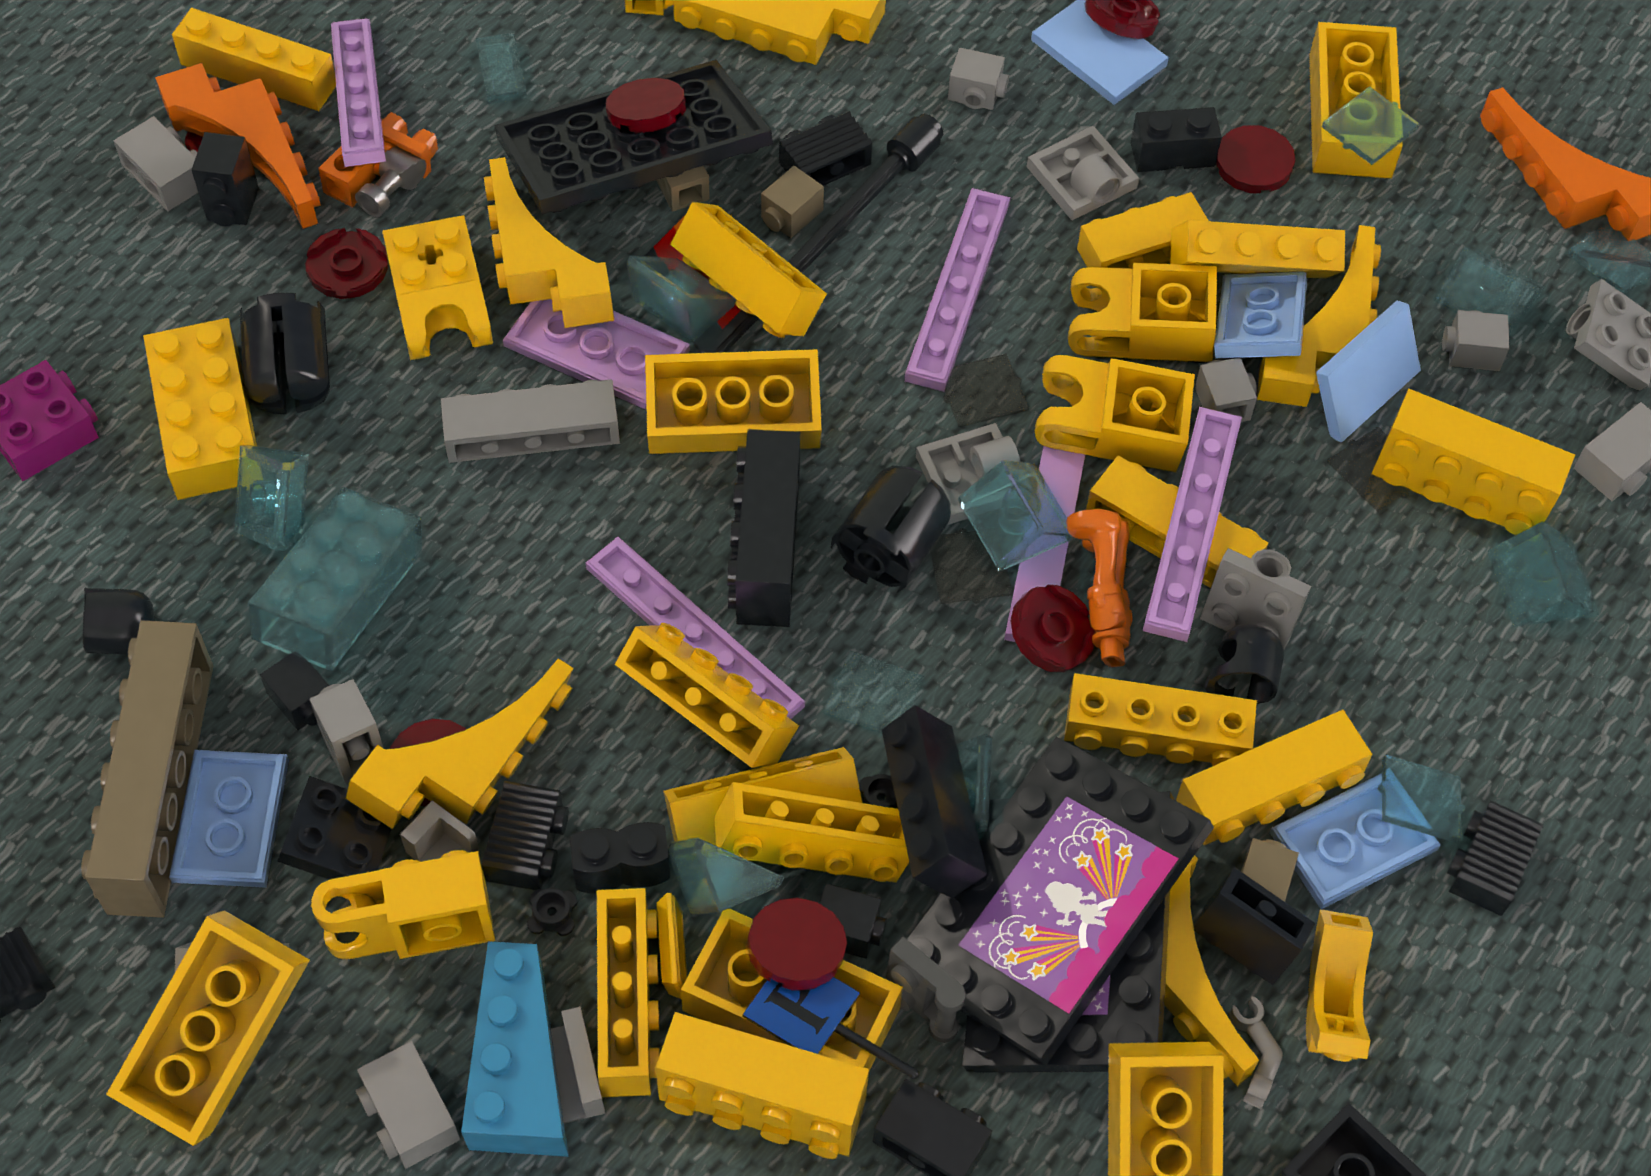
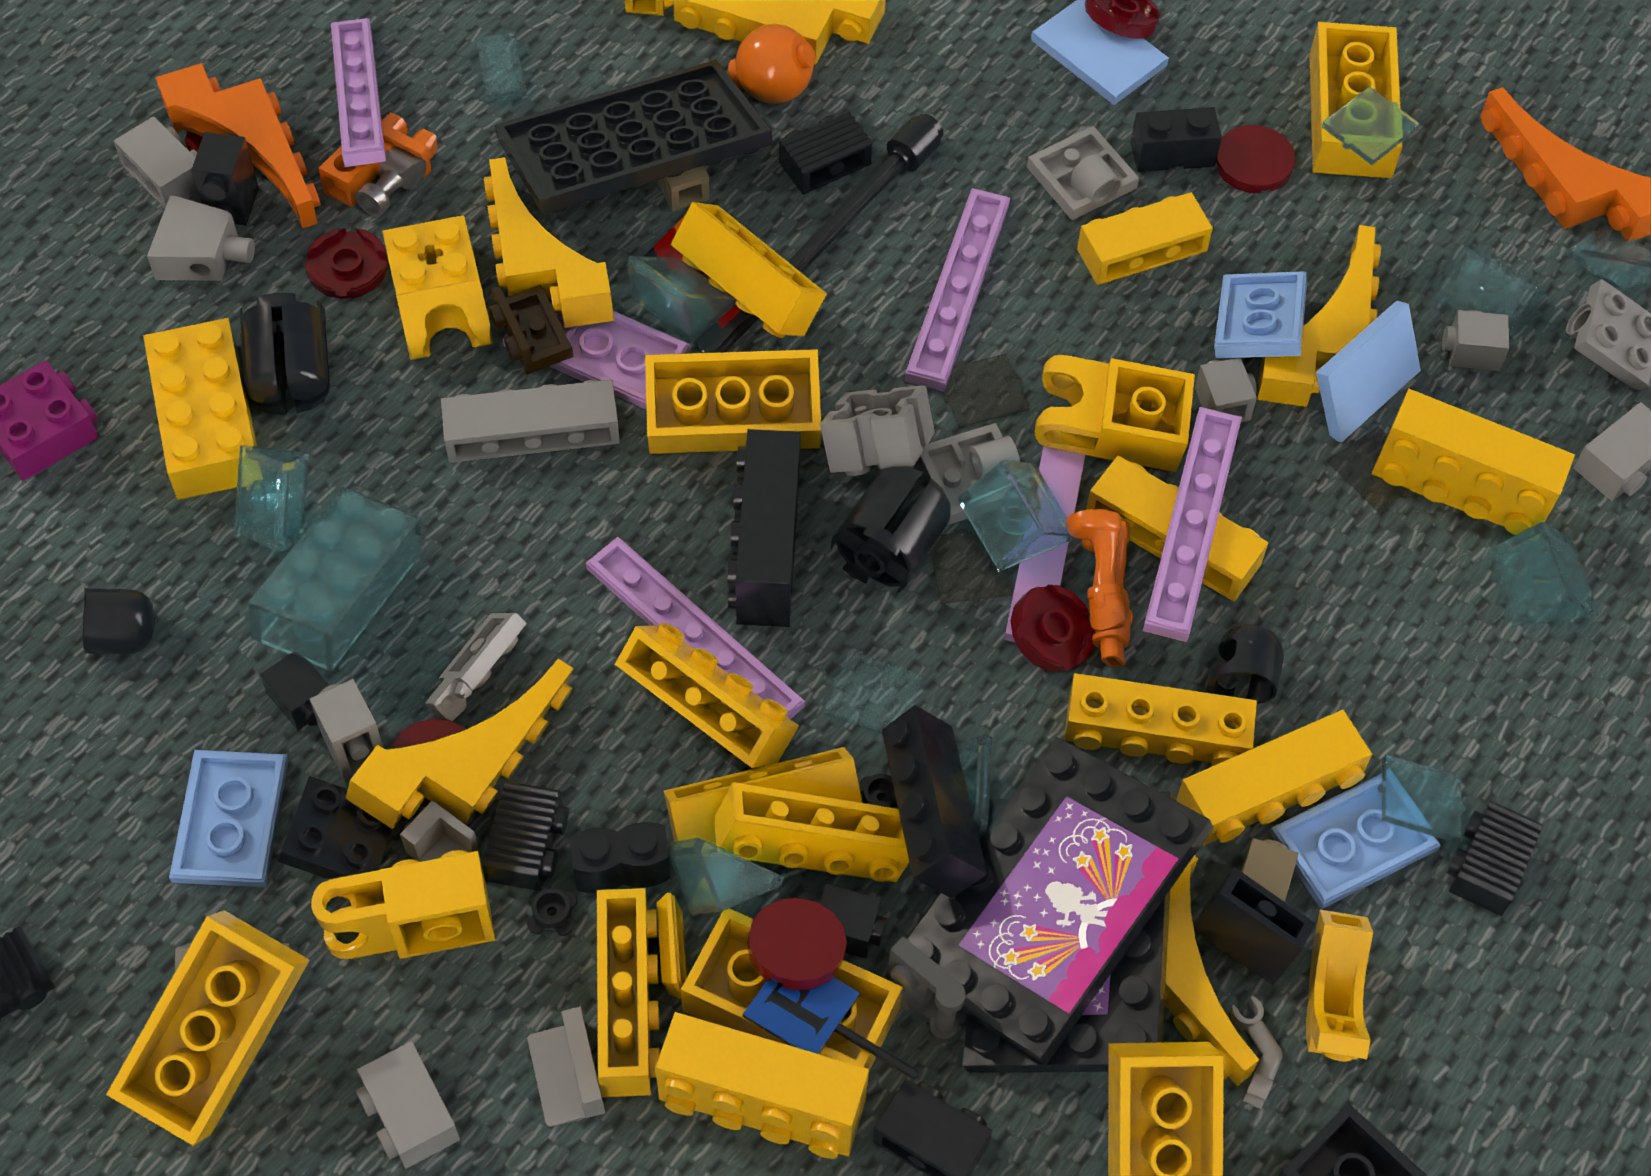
(148, 769): dark tan brick -> none
(196, 242): none -> light grey torso
(246, 54): yellow brick -> none
(473, 664): none -> light grey hinge
(513, 1071): dark azure wedge -> none
(531, 328): none -> dark brown bracket
(646, 104): dark red tile -> none
(773, 64): none -> orange brick
(791, 202): dark tan brick -> none
(877, 429): none -> light grey brick
(977, 79): light grey brick -> none
(1146, 312): yellow brick -> none
(1256, 593): light grey plate -> none
(1259, 248): yellow brick -> none

